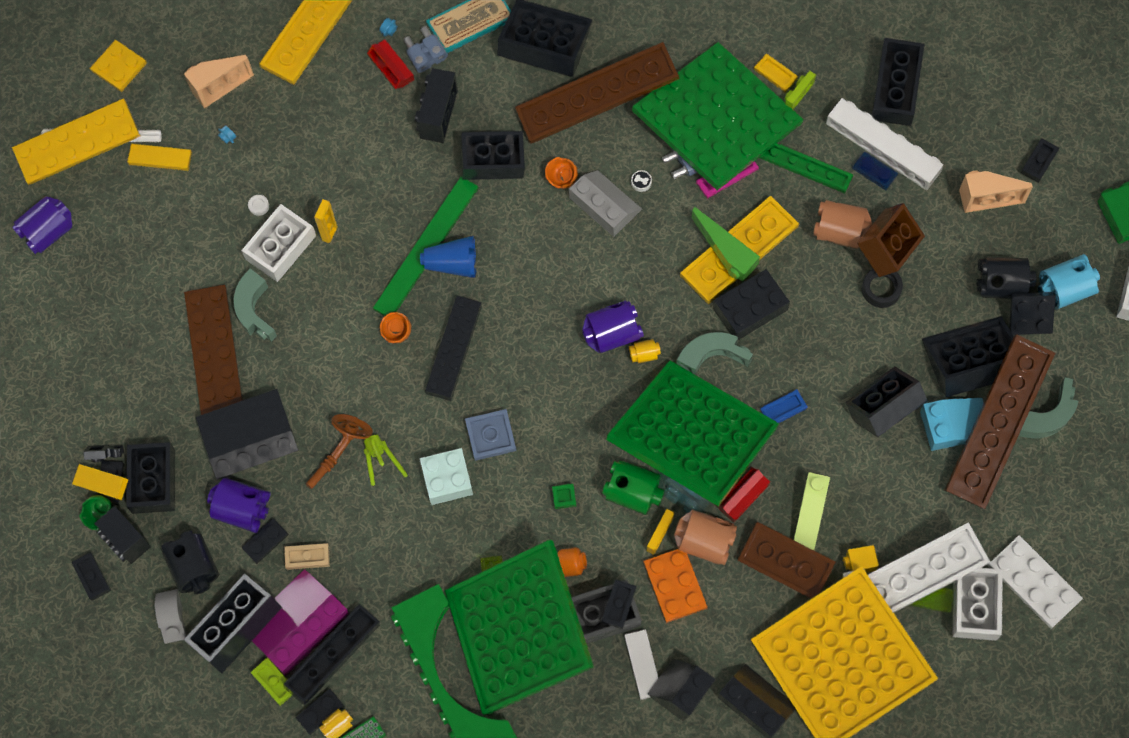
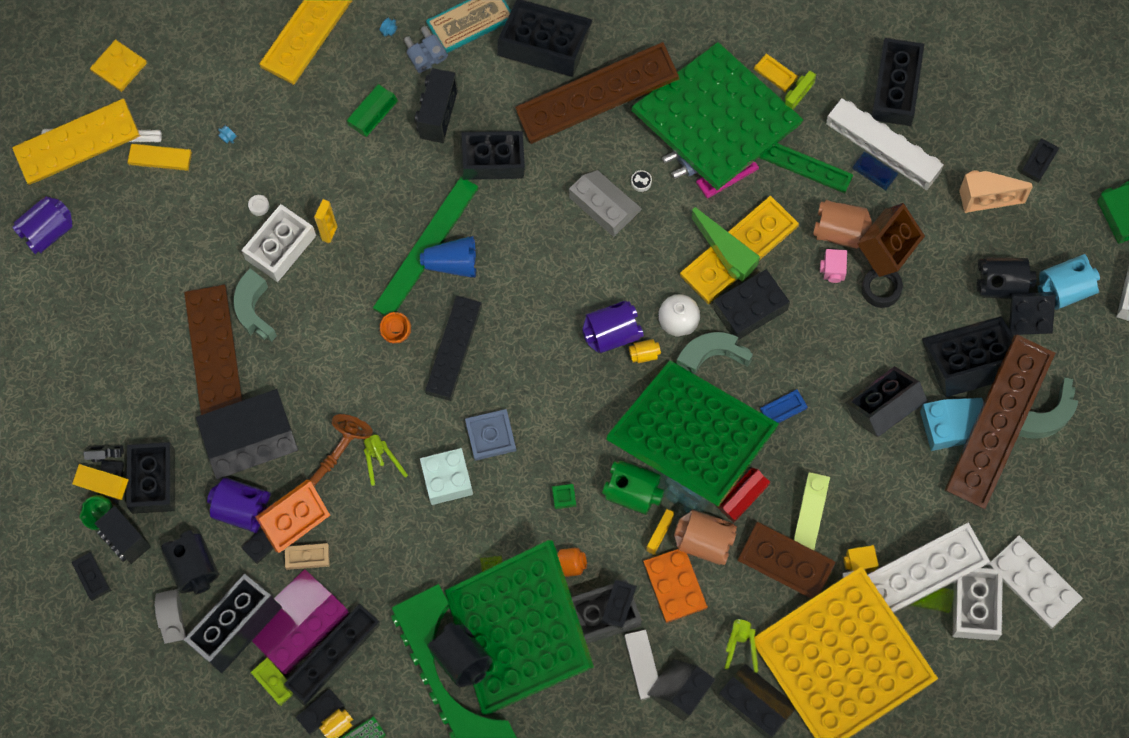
(217, 78): light nougat slope -> none
(292, 516): none -> orange plate
(372, 110): none -> green piece
(390, 64): red piece -> none
(460, 655): none -> black cylinder
(561, 167): orange hair -> none
(679, 315): none -> white cylinder
(740, 633): none -> lime plant
(834, 265): none -> bright pink brick

